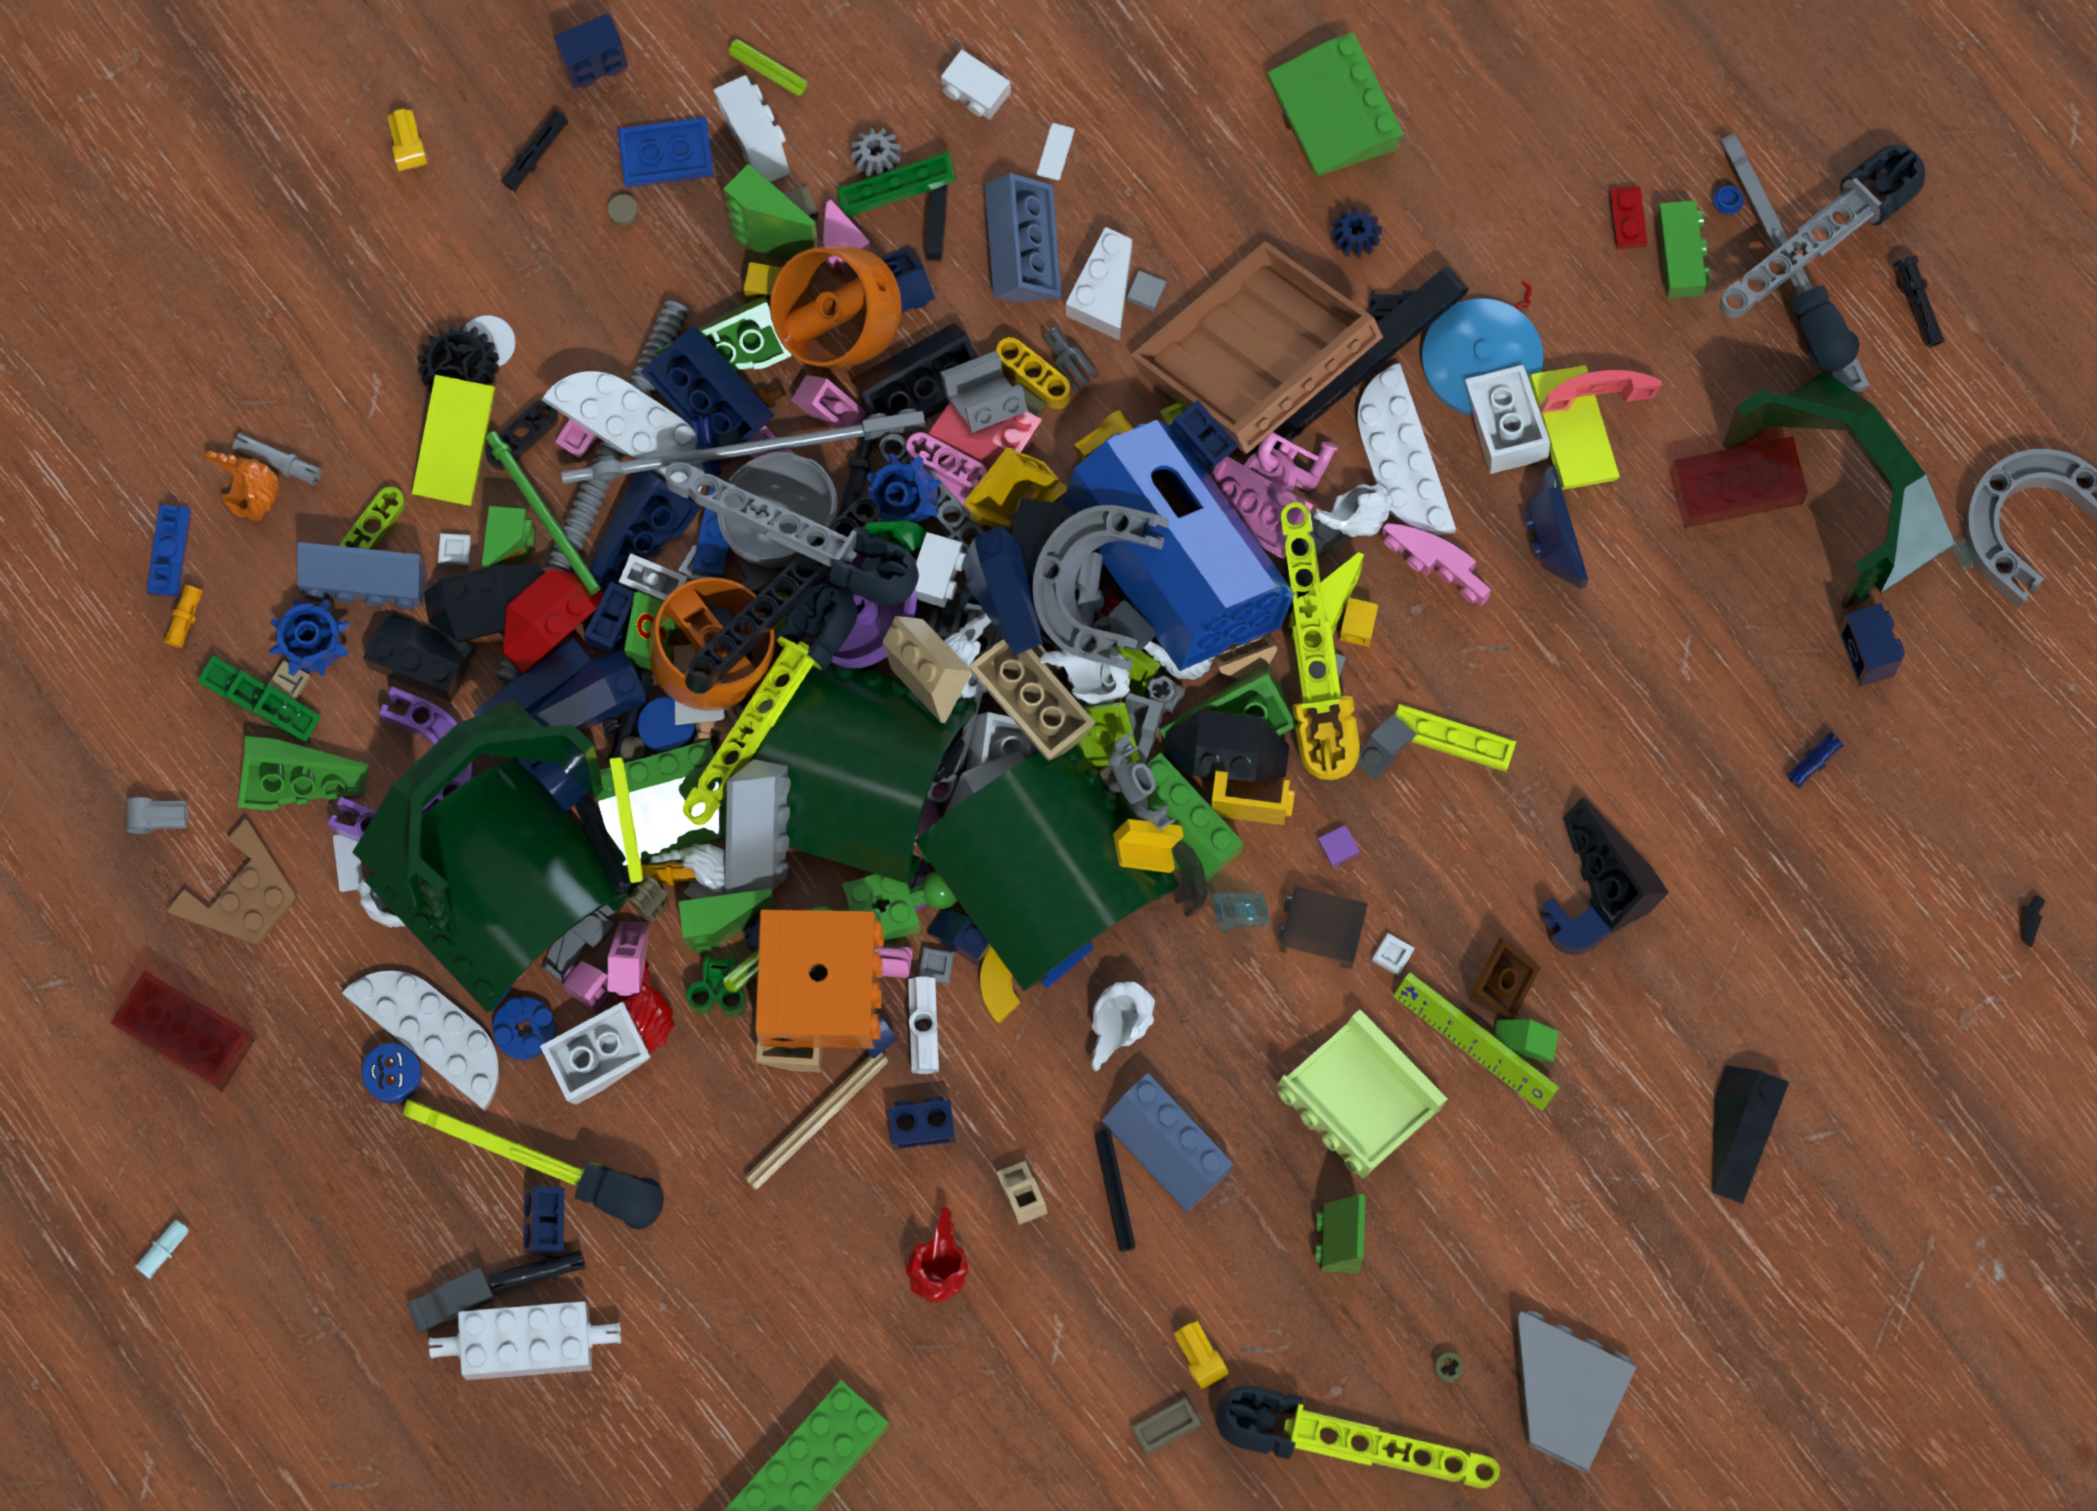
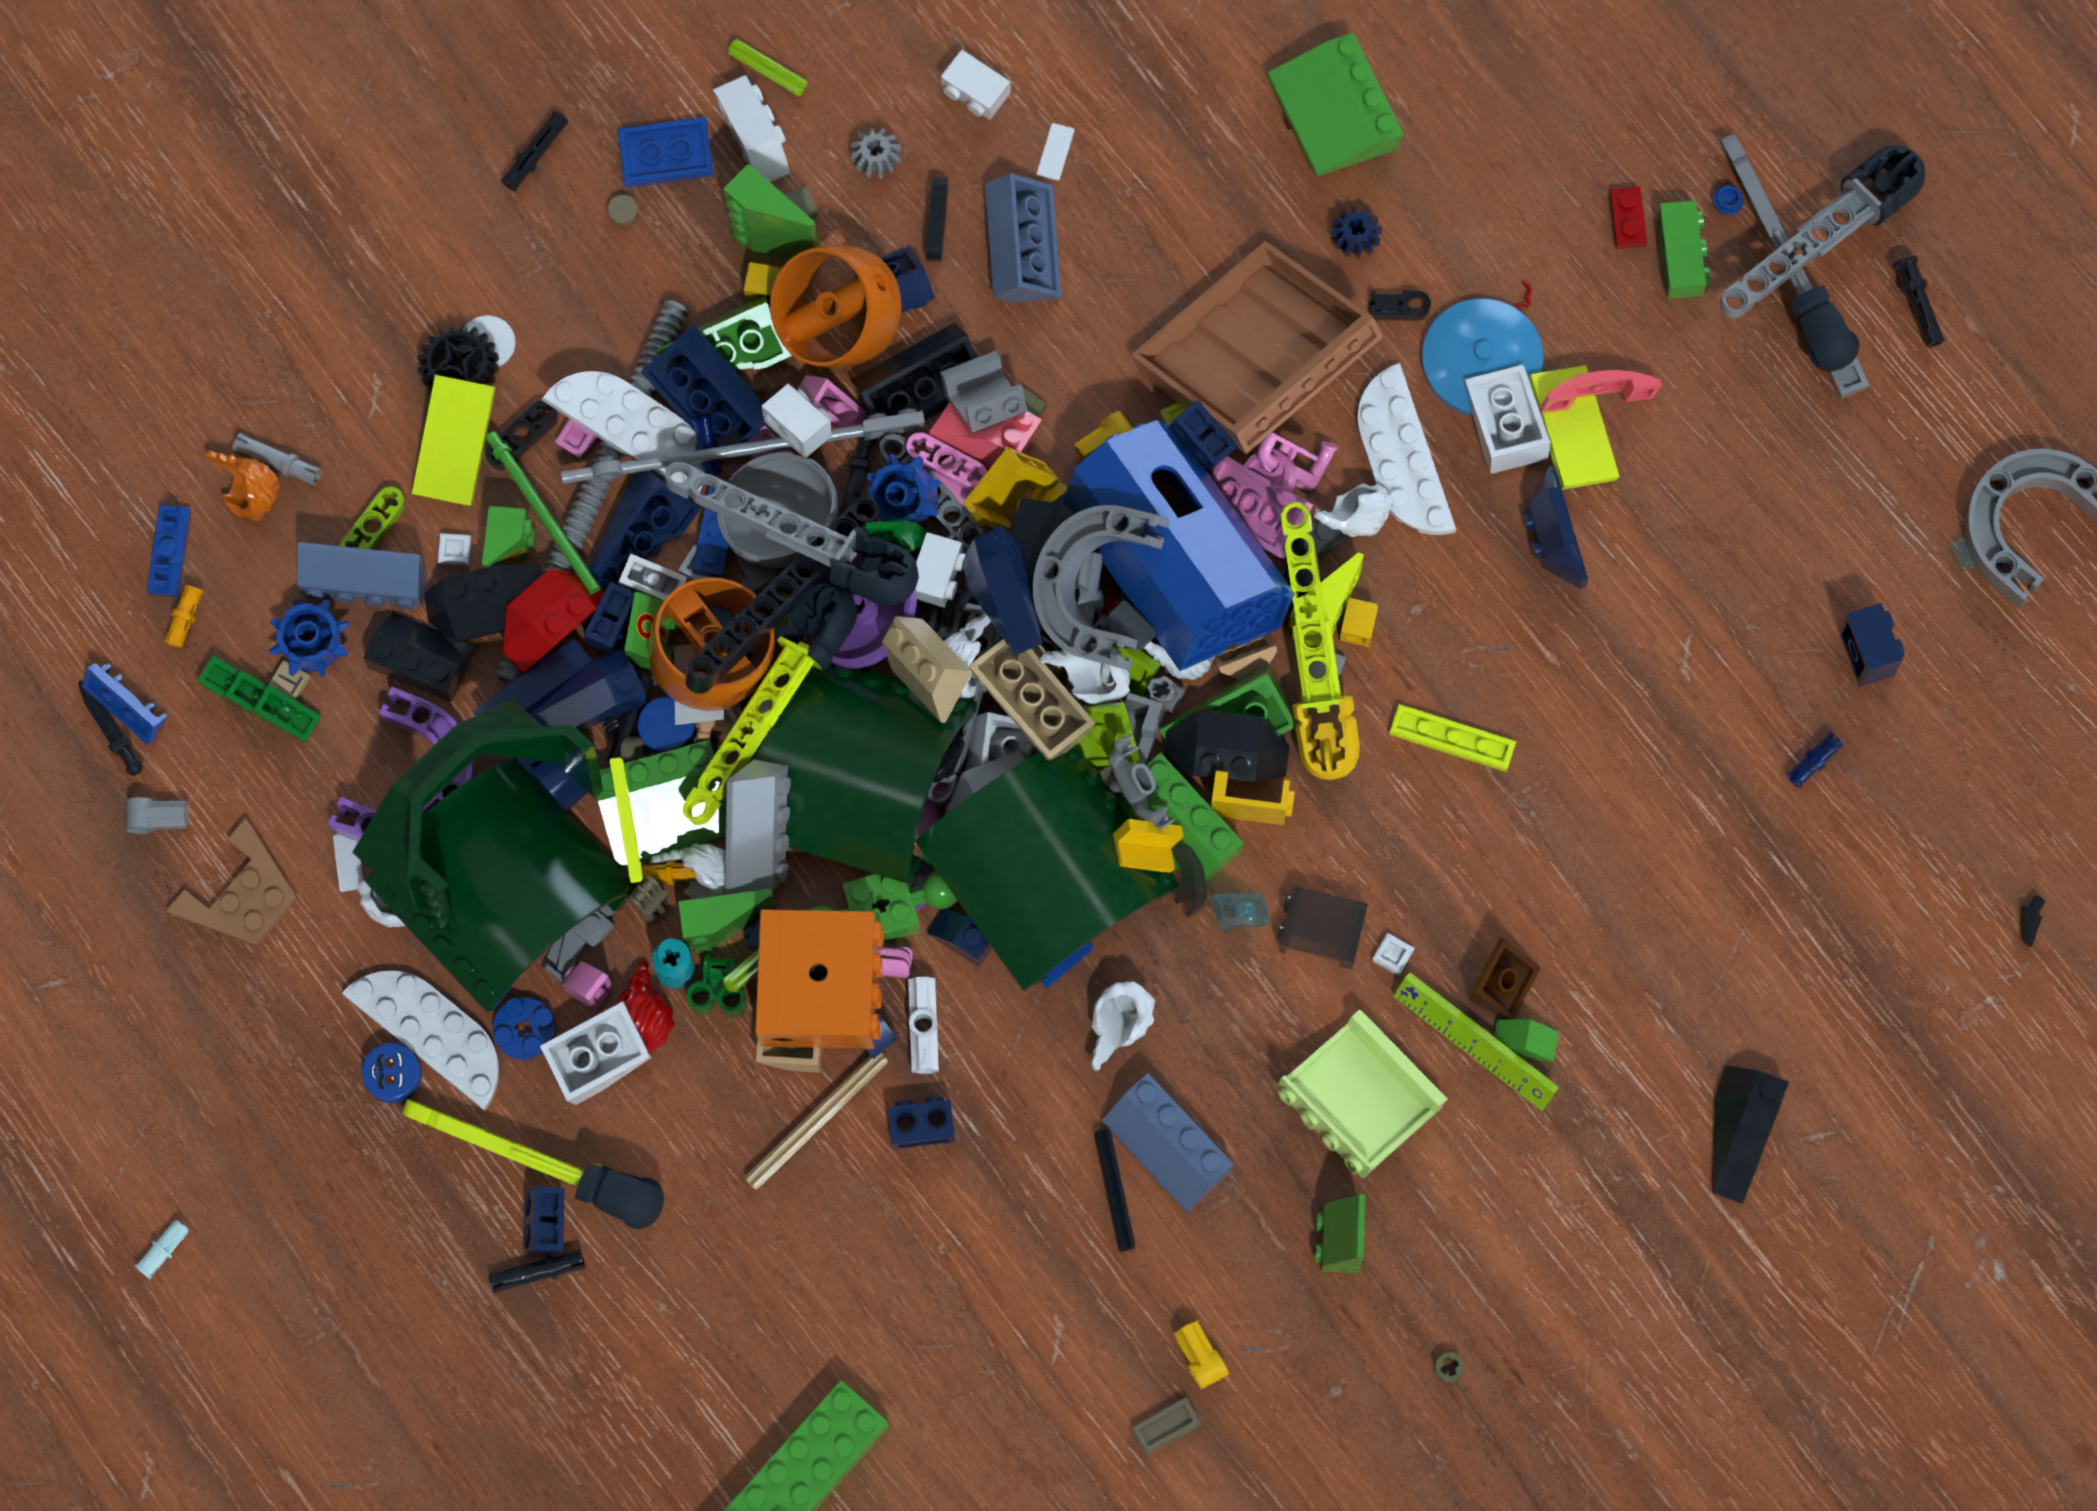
(119, 744): none -> black sword
(122, 702): none -> blue plate
(183, 1031): clear red brick -> none
(289, 773): bright green wedge -> none
(407, 146): yellow piece -> none
(445, 1301): dark grey piece -> none
(525, 1340): white brick -> none
(591, 51): dark blue brick -> none
(603, 845): black axle -> none
(628, 957): bright pink slope -> none
(667, 953): none -> teal piece
(797, 420): none -> white brick
(841, 231): bright pink slope -> none
(897, 184): green tile -> none
(937, 965): light grey tile -> none
(939, 1266): red hair -> none
(997, 987): yellow tile -> none
(1022, 1193): tan brick -> none
(1038, 386): yellow beam -> none
(1067, 358): dark grey arm -> none
(1103, 284): white wedge -> none
(1146, 291): light grey tile -> none
(1240, 1409): piece -> none
(1338, 846): medium lavender tile -> none
(1385, 746): dark grey slope -> none
(1397, 330): black beam -> none
(1428, 551): bright pink slope -> none
(1568, 1390): light grey slope -> none
(1577, 935): dark blue brick -> none
(1617, 875): black wedge -> none
(1738, 482): clear red brick -> none
(1915, 522): dark green panel -> none

